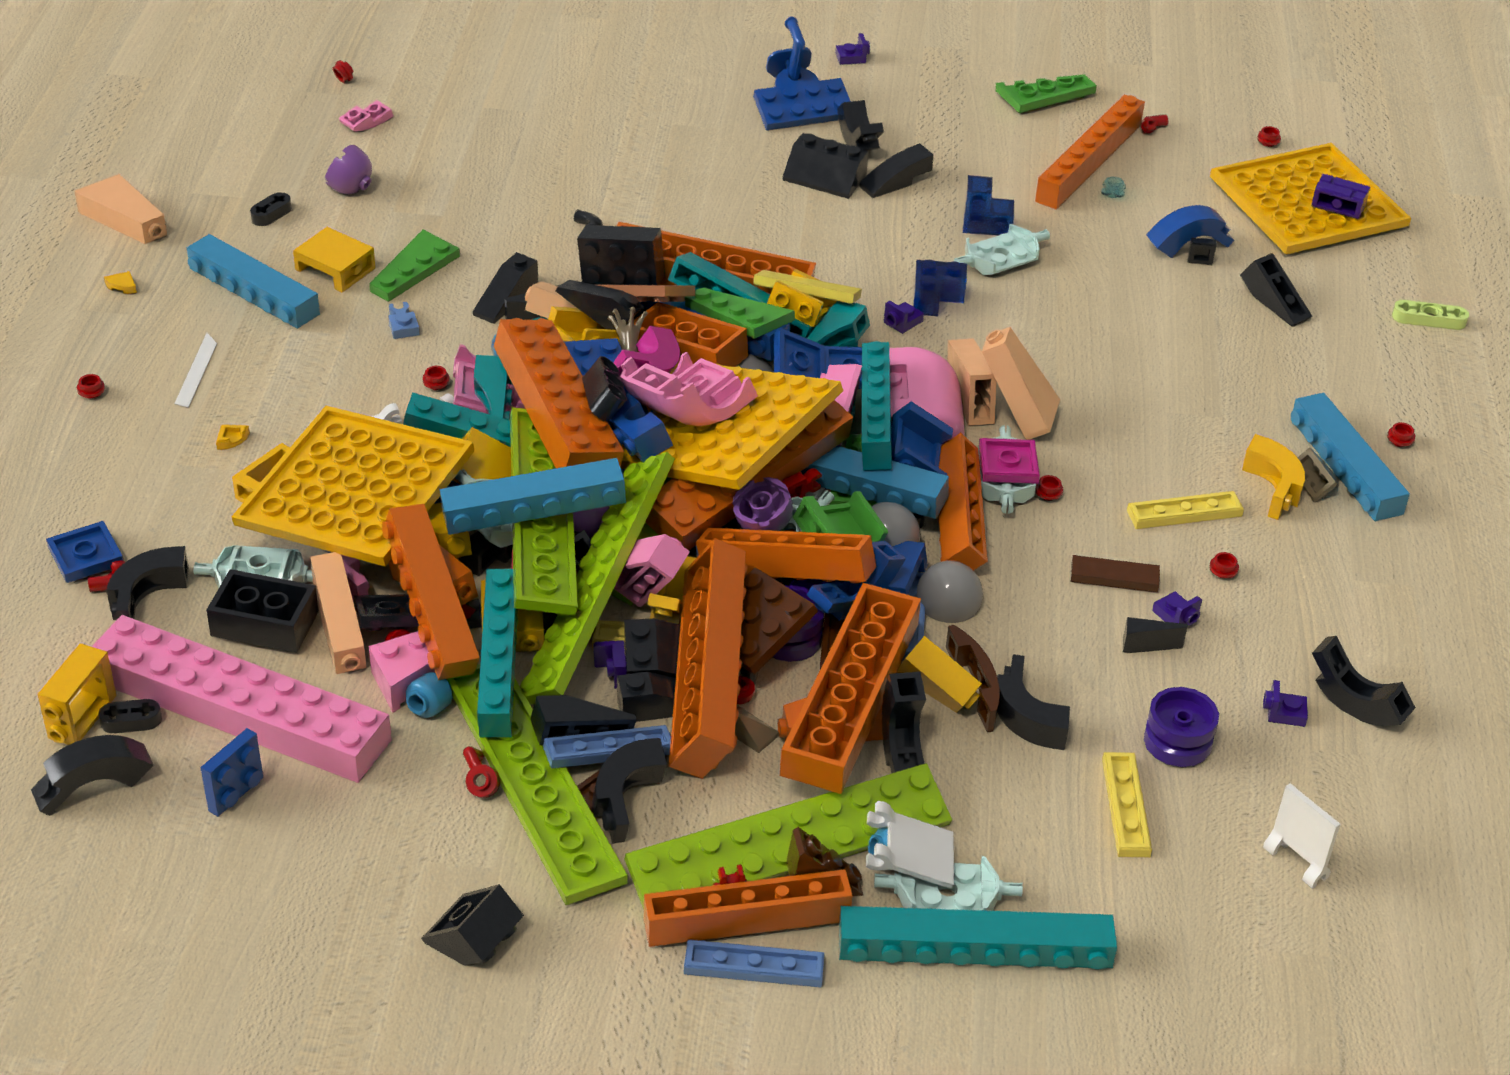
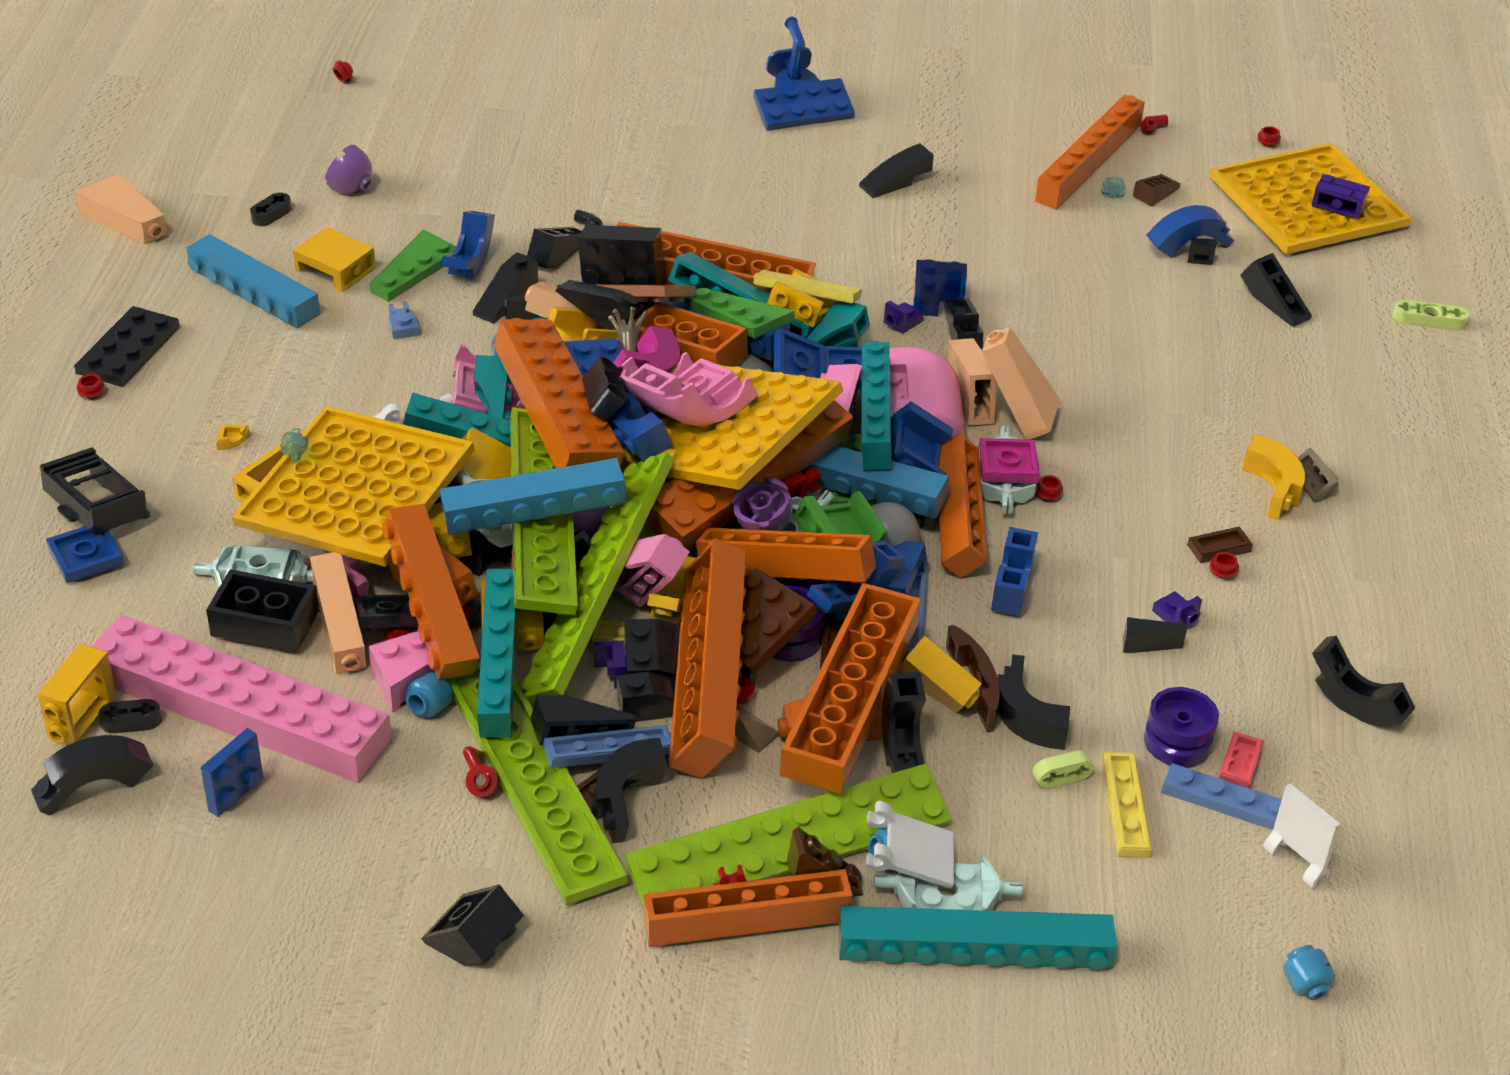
(100, 582): red arm -> none
(121, 281): yellow tile -> none
(122, 508): none -> black piece
(127, 346): none -> black plate
(146, 574): black arch -> none
(196, 371): white sticker -> none
(294, 444): none -> clear light blue plate
(363, 119): bright pink slope -> none
(436, 377): red plate -> none
(472, 245): none -> blue arch
(553, 245): none -> black slope
(754, 963): medium blue tile -> none
(826, 165): black slope -> none
(853, 53): dark purple bracket -> none
(856, 126): black arch -> none
(950, 592): light grey piece -> none
(963, 320): none -> black slope
(983, 212): clear blue brick -> none
(1004, 251): light aqua plate -> none
(1014, 571): none -> blue arch
(1045, 92): bright green wing -> none
(1063, 769): none -> yellowish green beam
(1115, 573): reddish brown tile -> none
(1154, 188): none -> reddish brown slope
(1185, 509): light yellow tile -> none
(1221, 796): none -> medium blue plate
(1228, 540): none -> reddish brown tile
(1241, 759): none -> coral plate
(1284, 707): dark purple bracket -> none
(1309, 972): none -> dark azure head
(1350, 457): dark azure brick -> none
(1401, 434): red plate -> none

